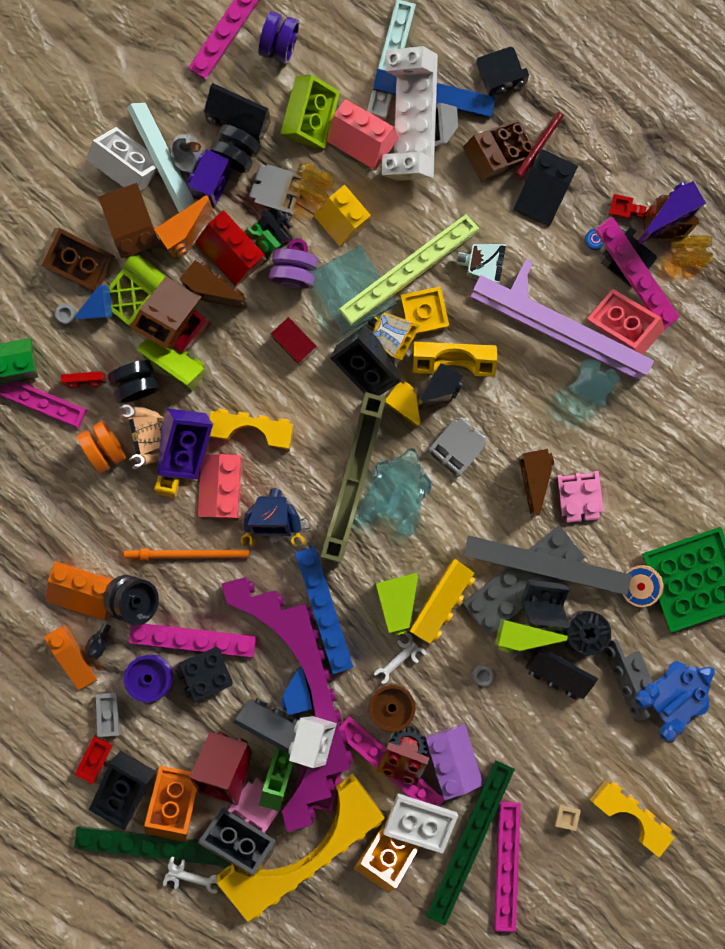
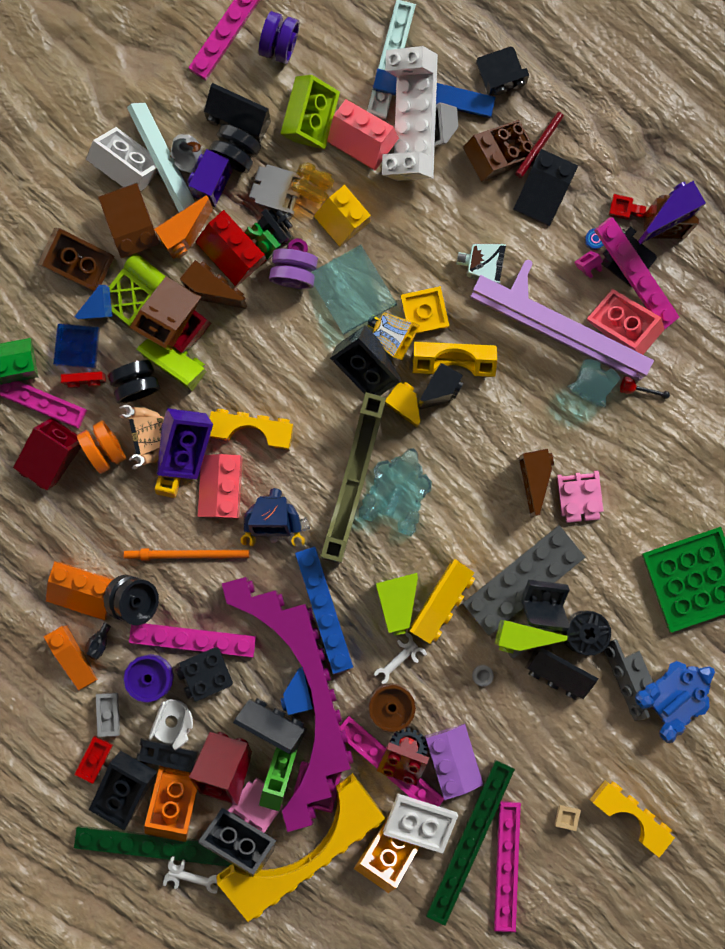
(47, 453): none -> dark red slope
(65, 314): light grey tile -> none
(76, 346): none -> clear blue plate
(166, 756): none -> black plate
(177, 734): none -> white piece
(294, 341): dark red panel -> none
(312, 741): white brick -> none
(408, 270): yellowish green tile -> none
(458, 445): light grey plate -> none
(547, 565): dark grey tile -> none
(588, 262): none -> dark pink tile
(629, 385): none -> hinge
(644, 587): tile -> none
(684, 258): clear yellow brick -> none

